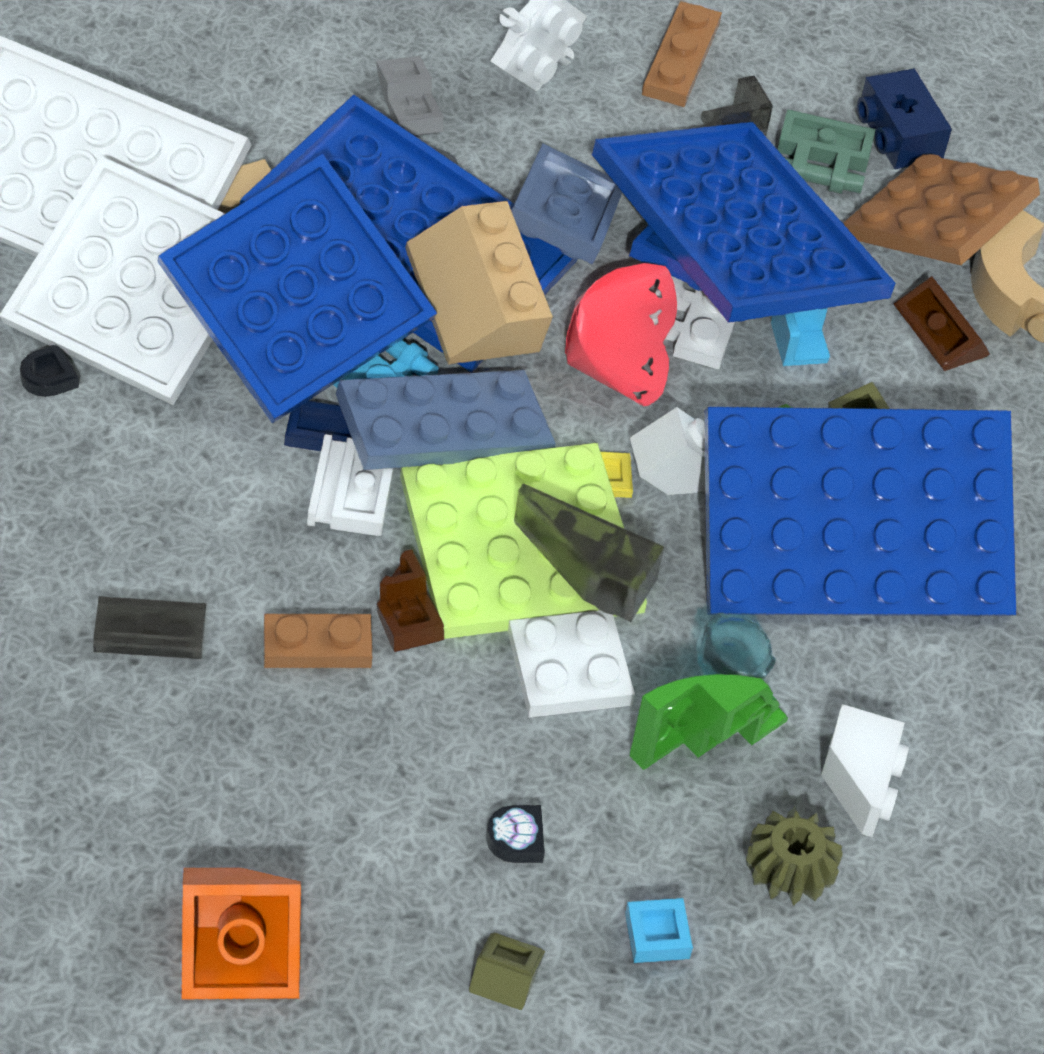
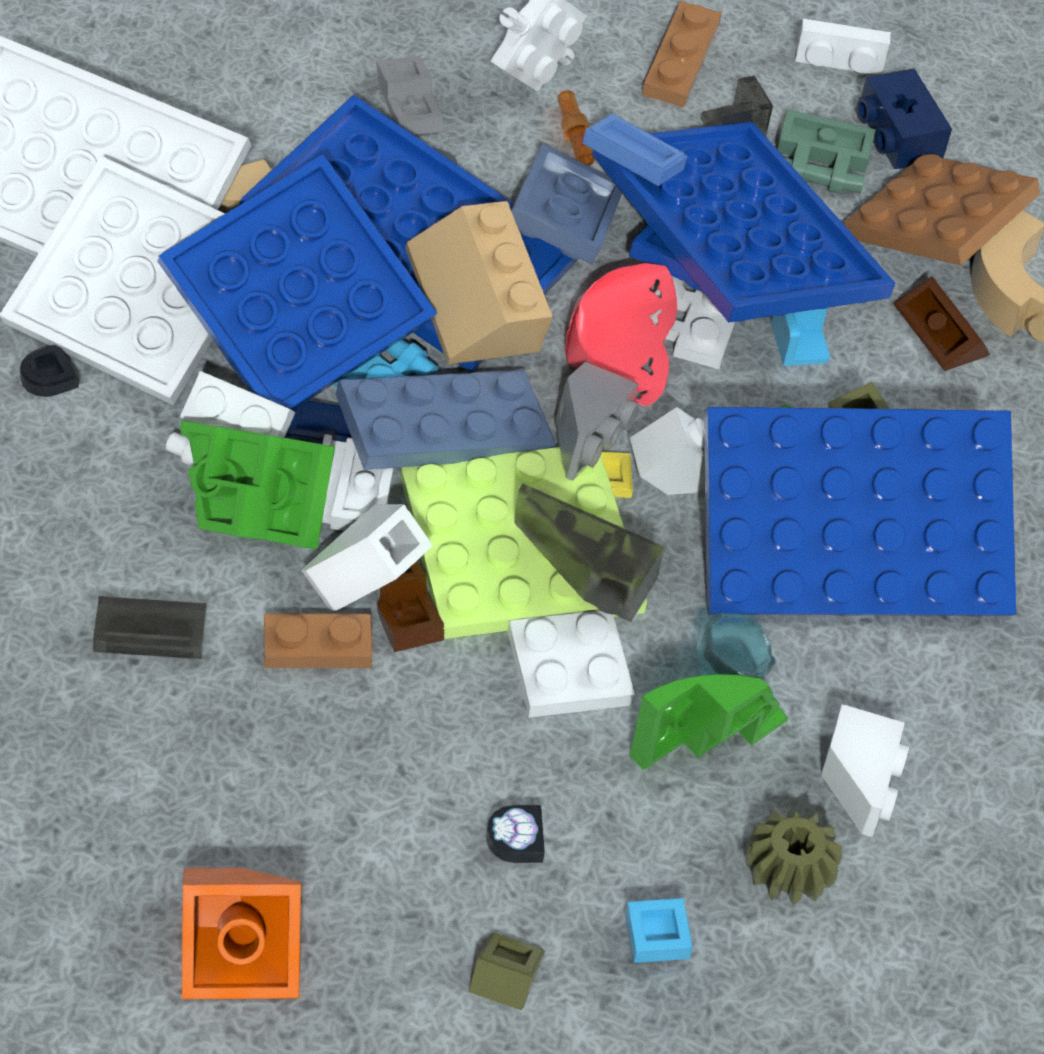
(230, 407): none -> white plate
(258, 484): none -> bright green slope
(367, 555): none -> white slope
(574, 126): none -> clear orange bar
(592, 415): none -> light grey slope
(635, 149): none -> medium blue tile
(842, 47): none -> white plate

